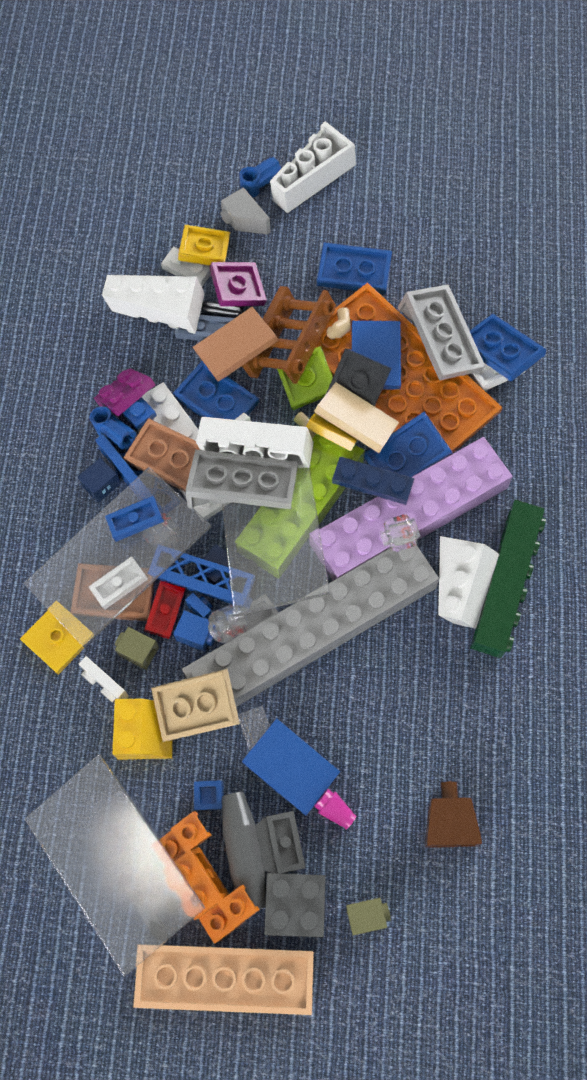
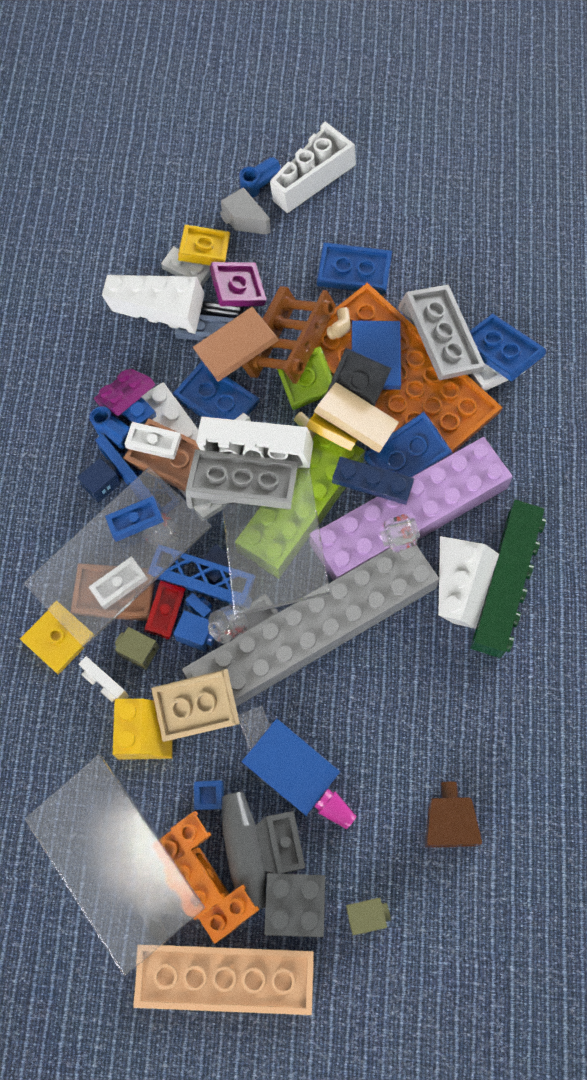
(153, 440): none -> white plate

